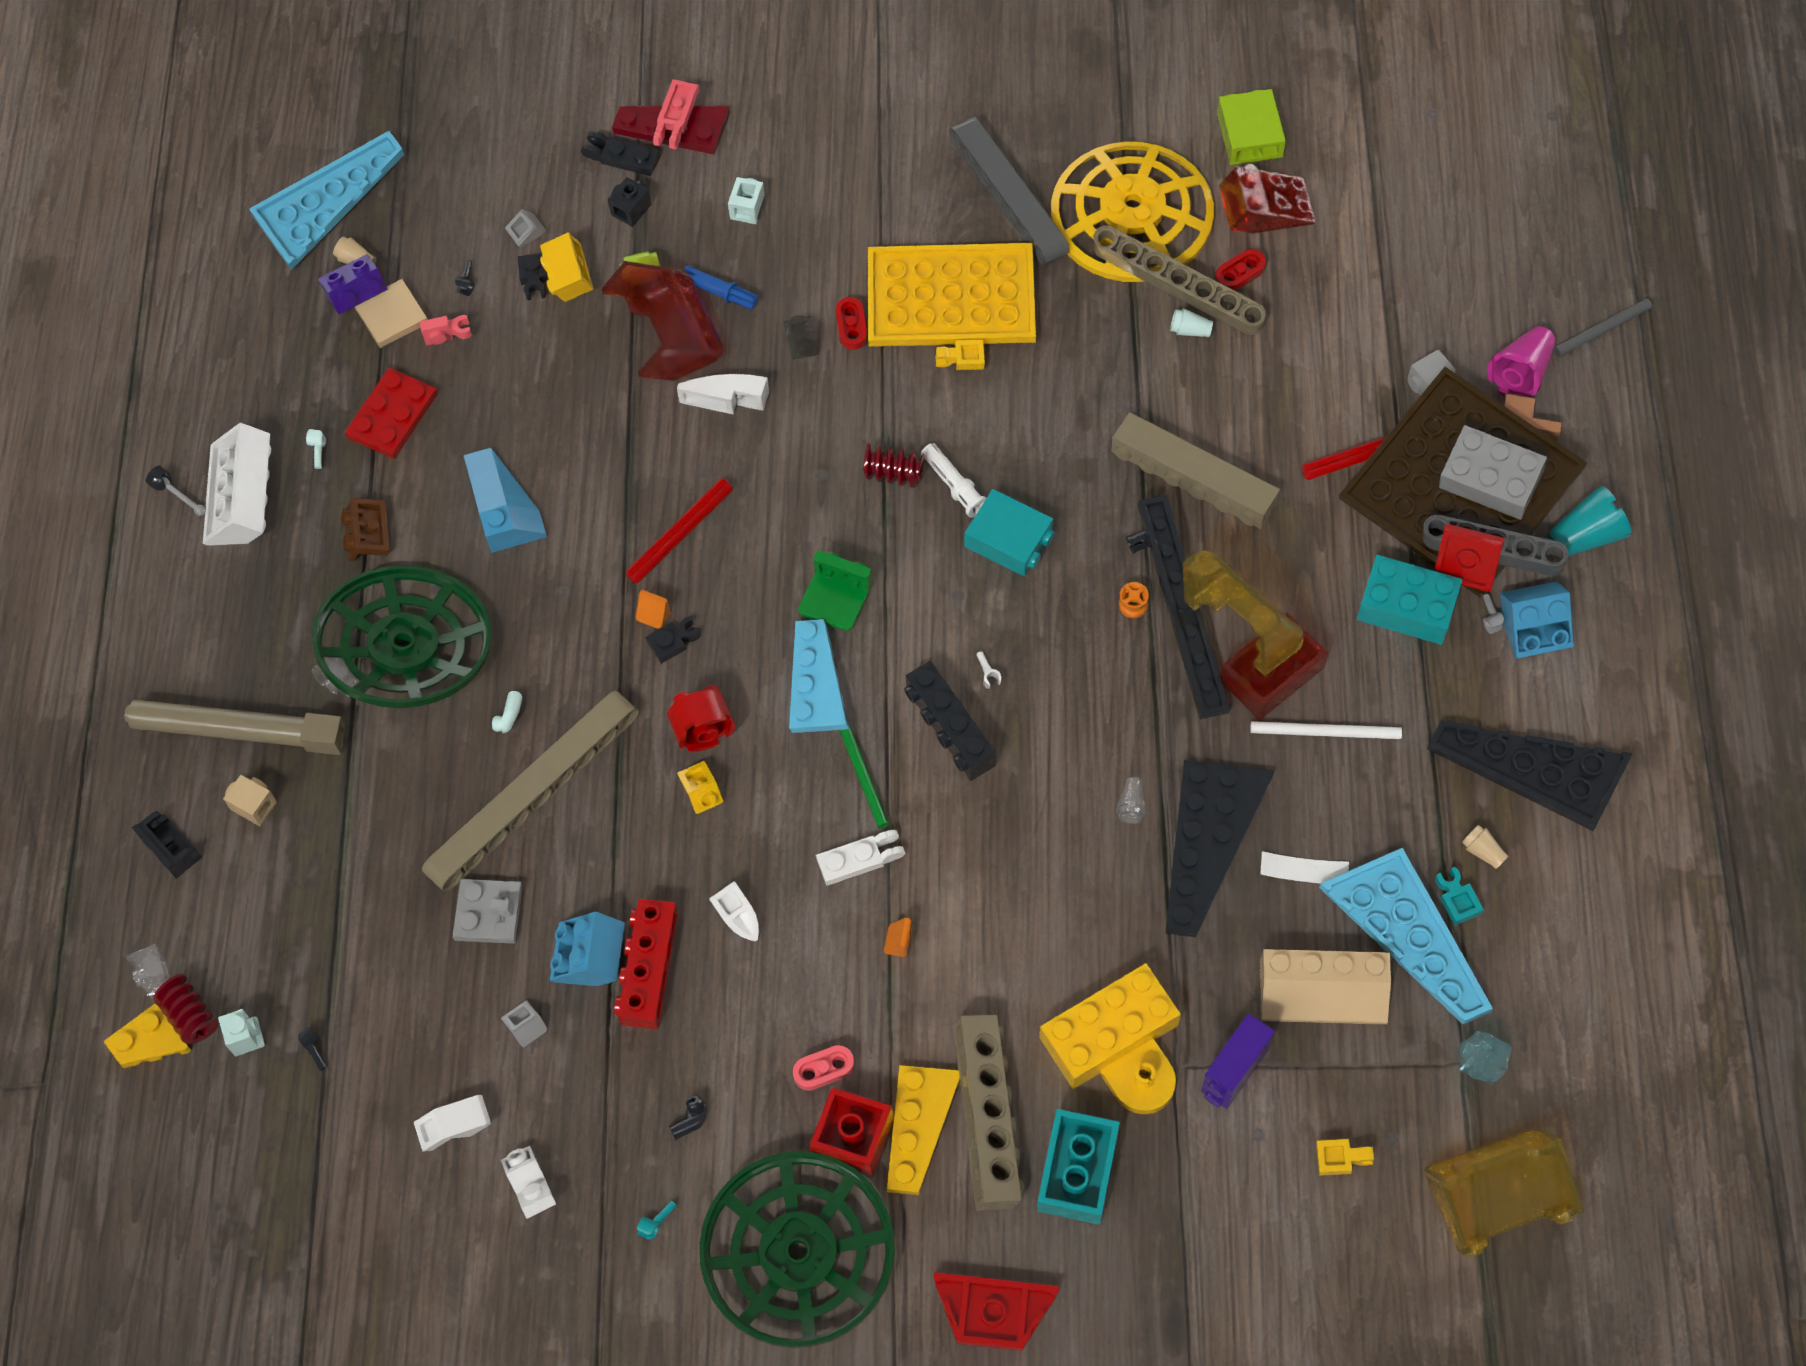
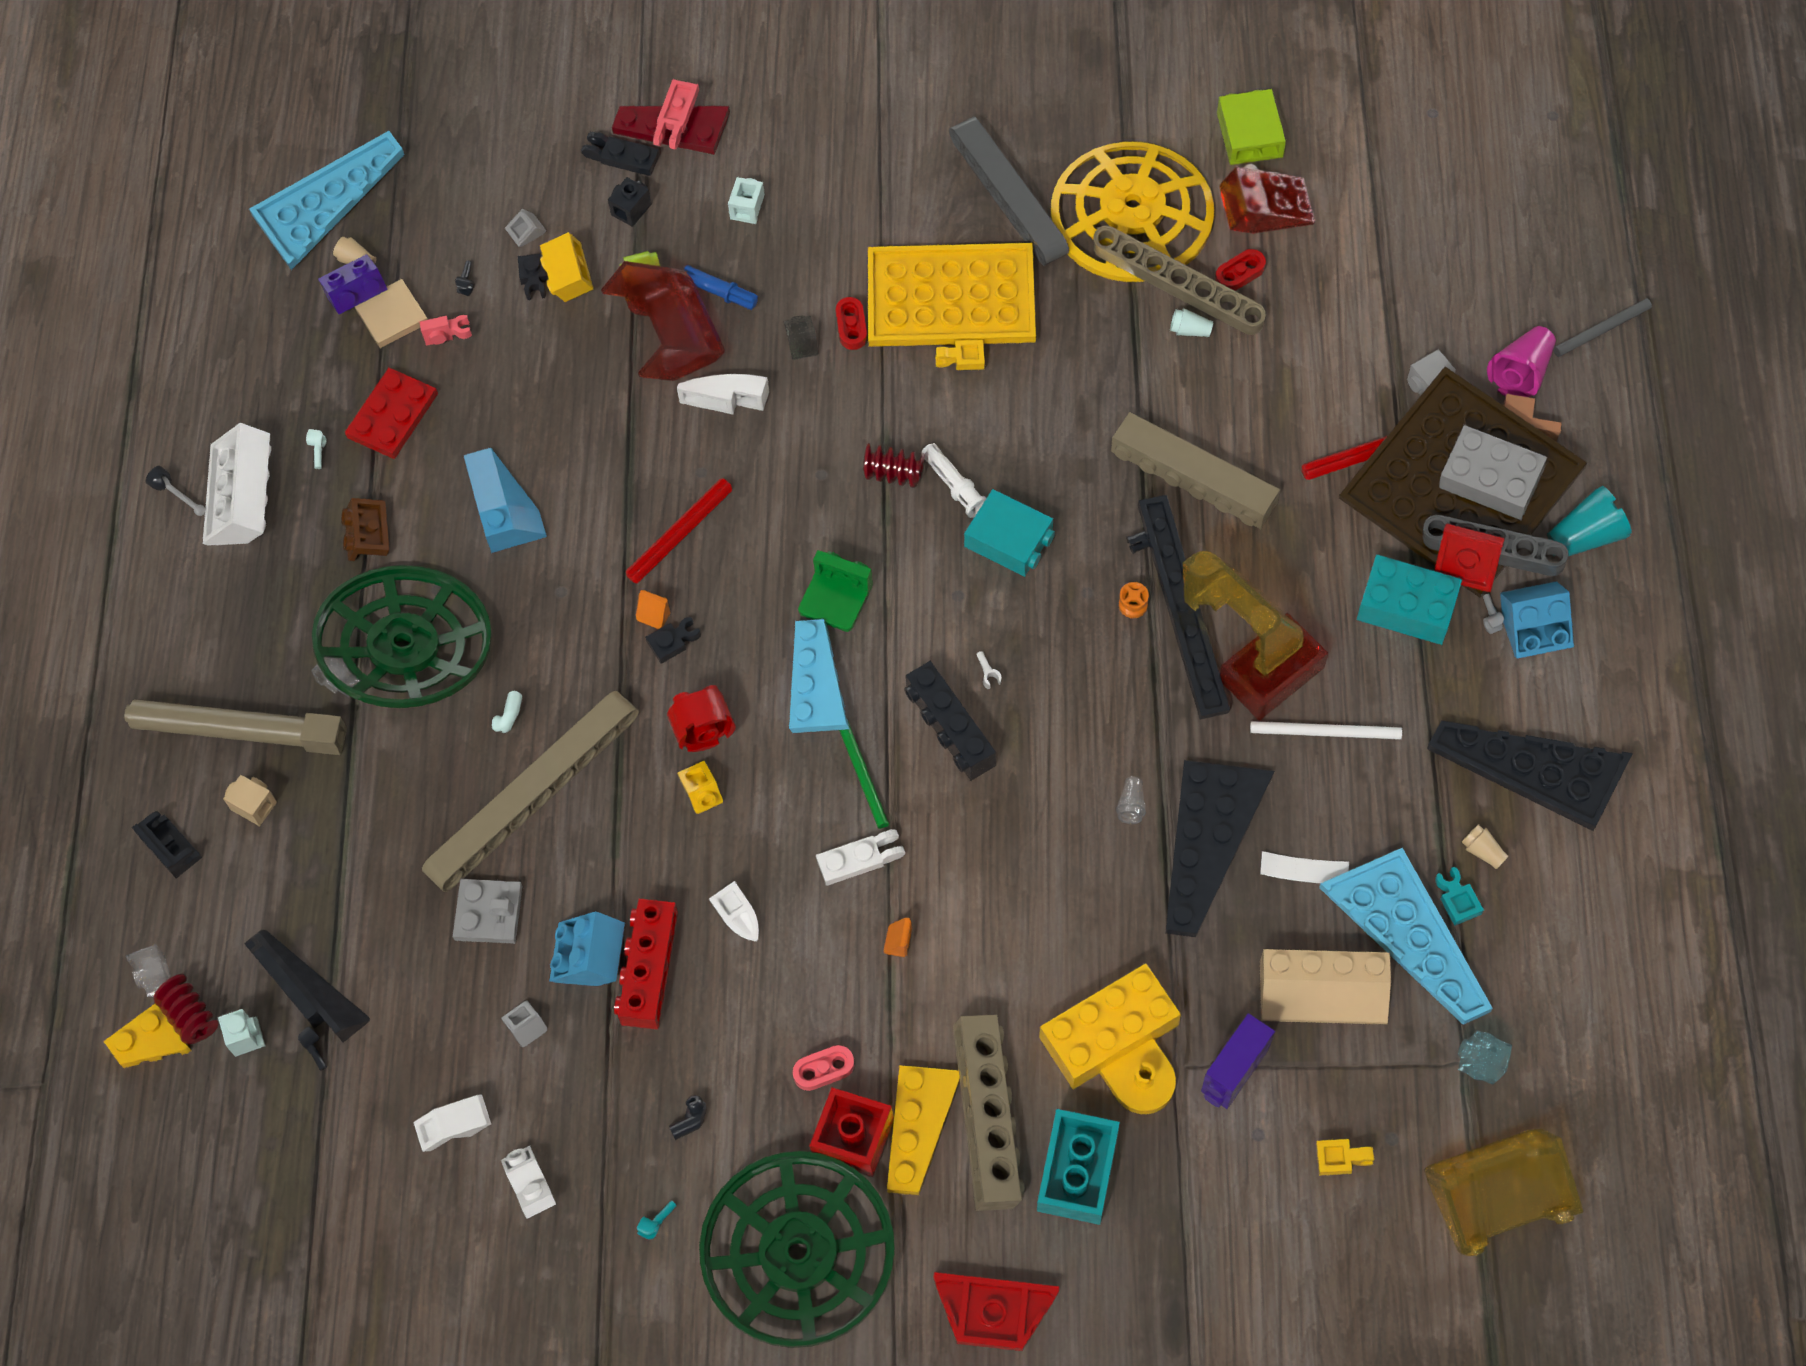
(306, 988): none -> black wedge

